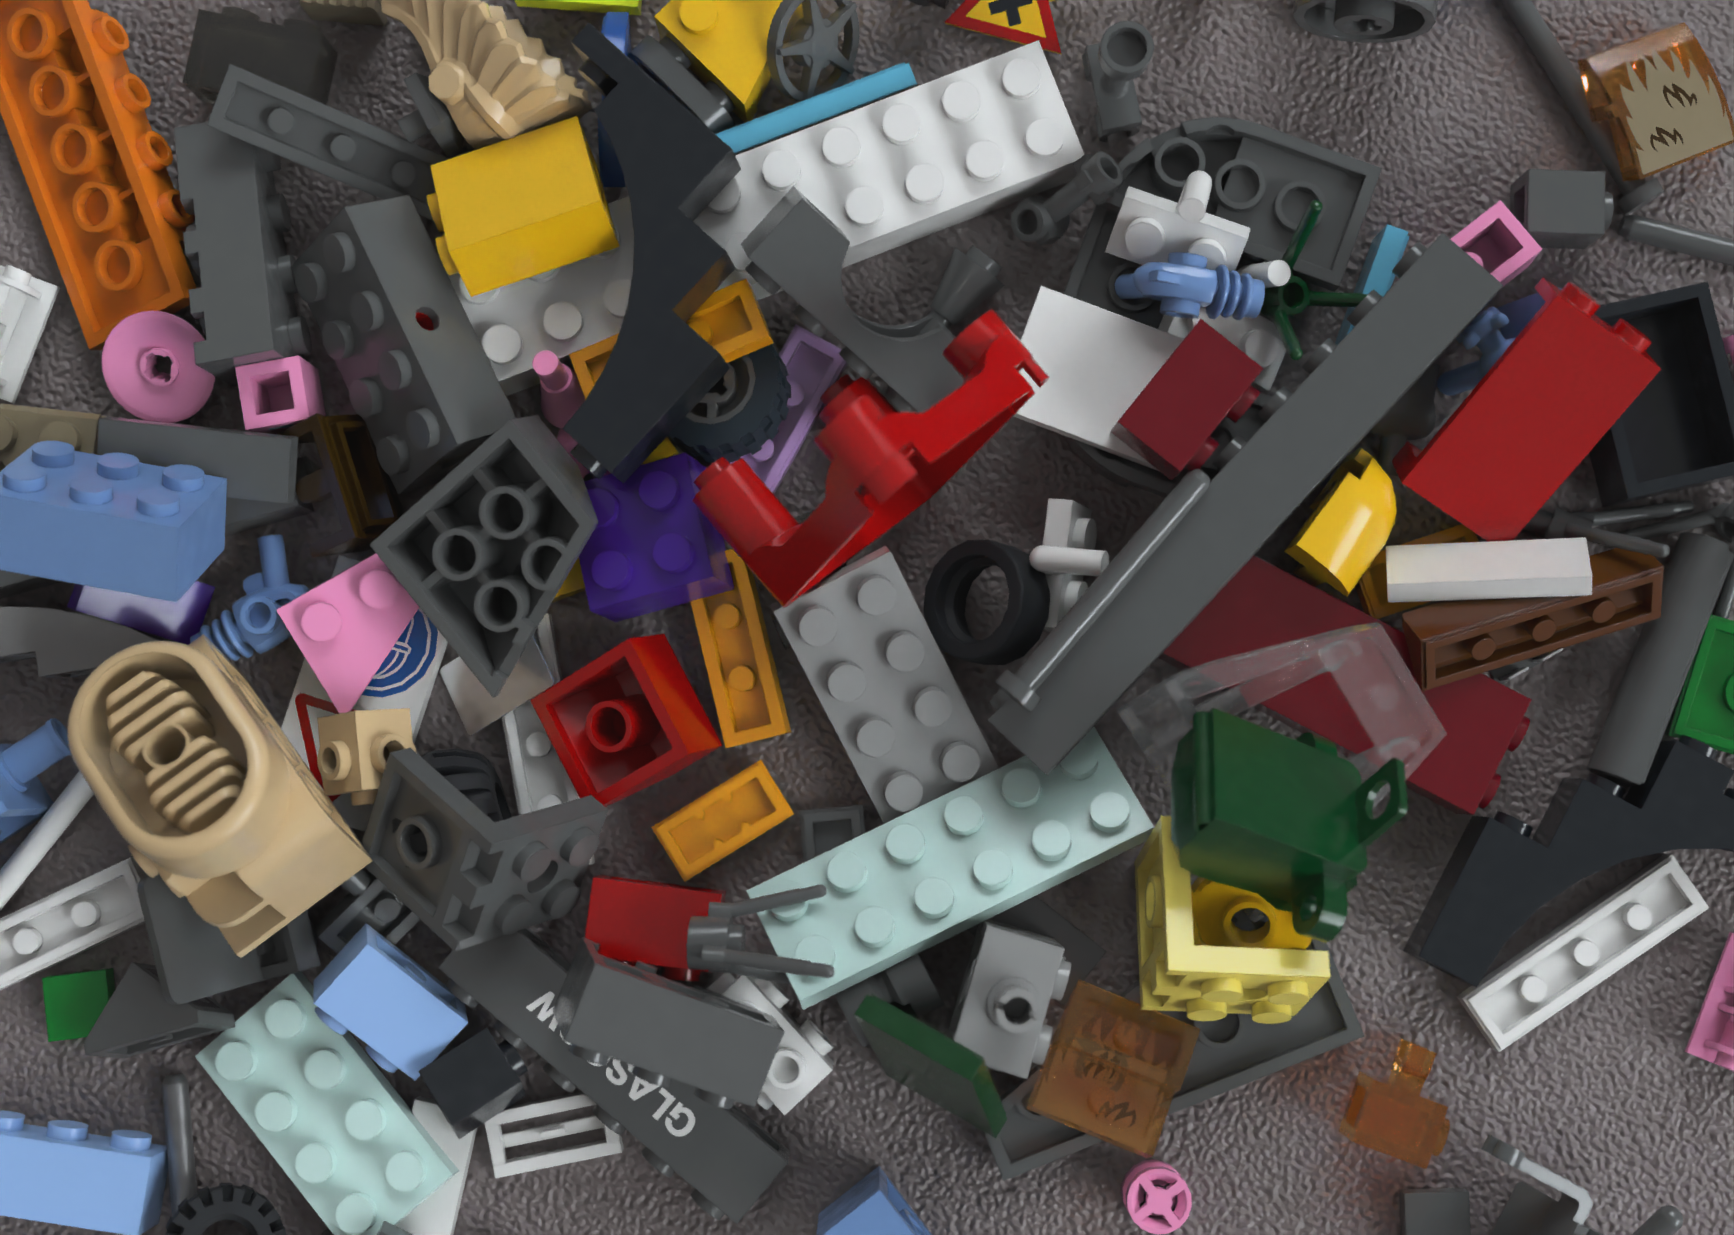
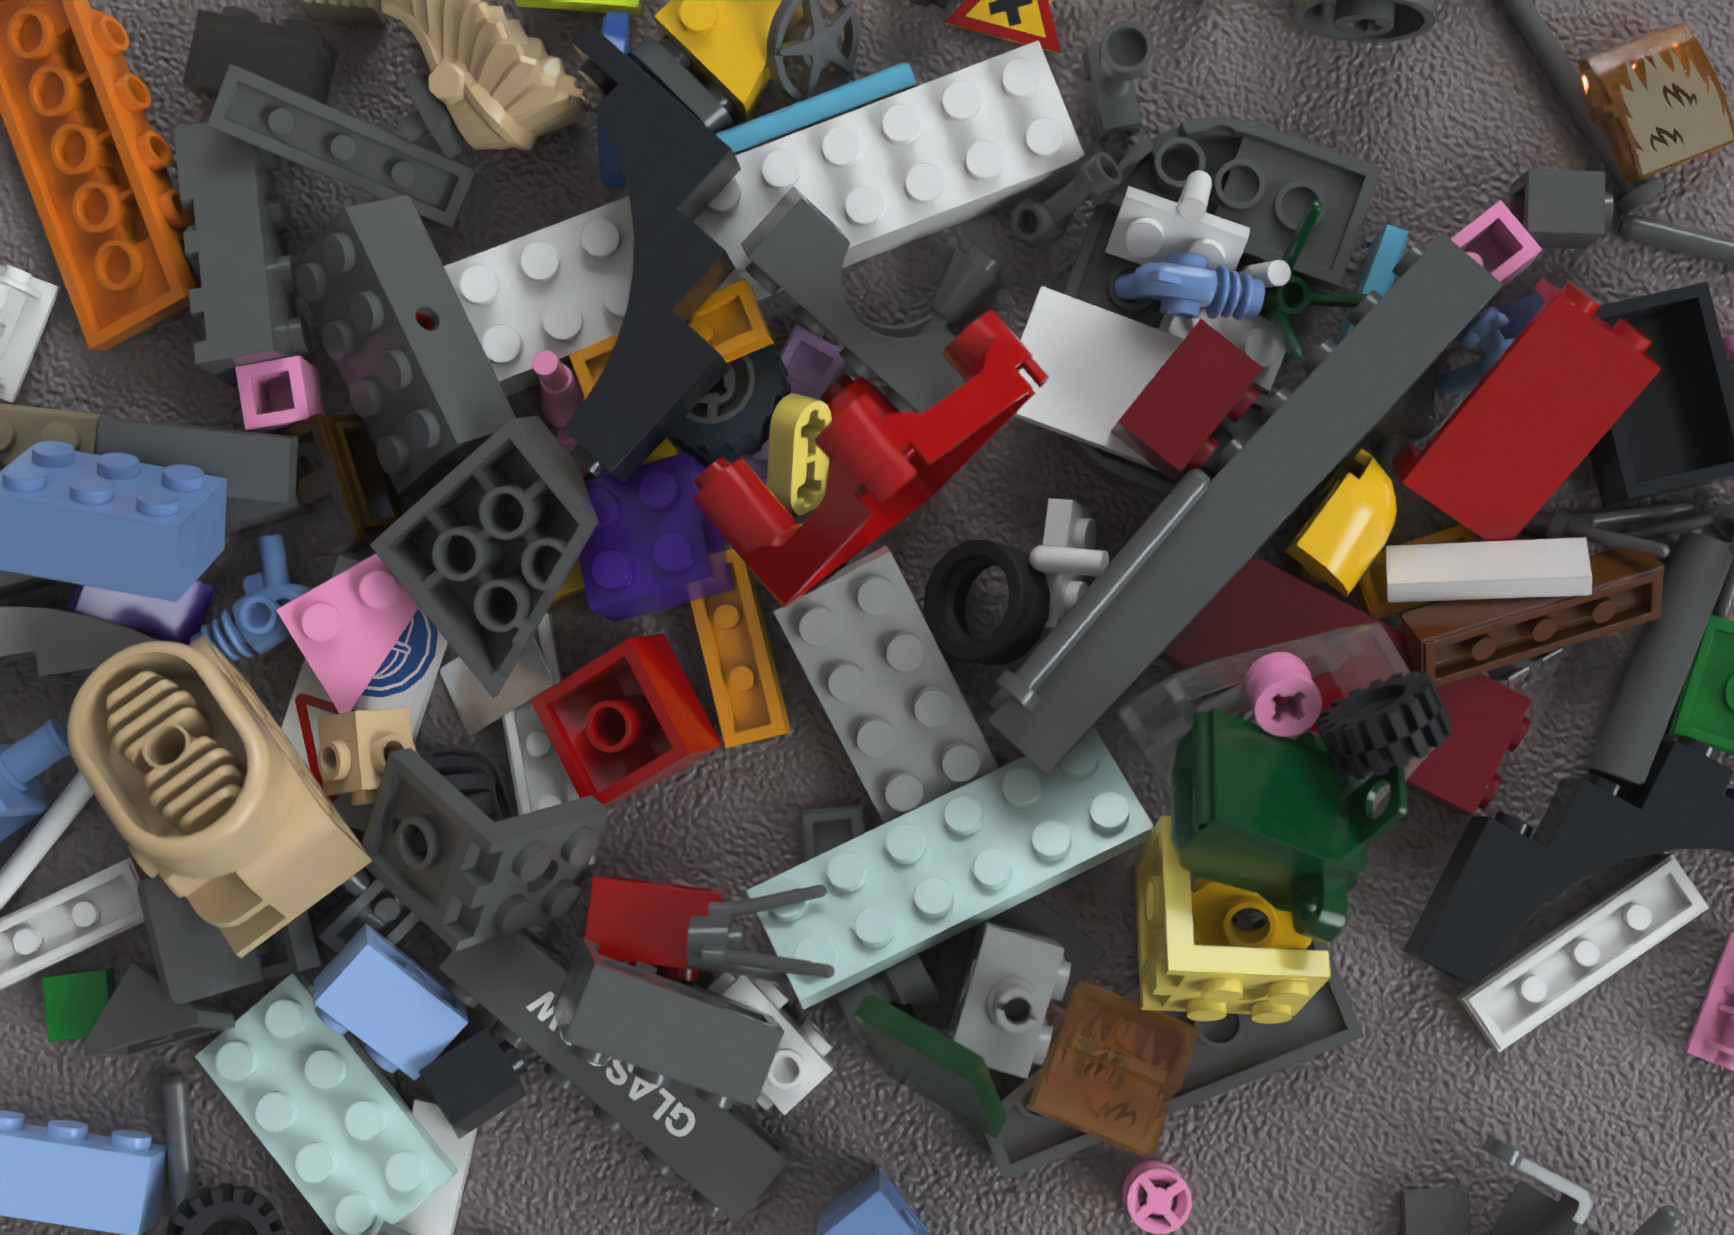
(131, 371): bright pink piece -> none
(498, 1141): white tile -> none
(520, 207): yellow brick -> none
(722, 820): light orange plate -> none
(795, 462): none -> light yellow beam
(1282, 676): none -> bright pink wheel
(1384, 725): none -> black tyre
(1394, 1113): clear orange brick -> none

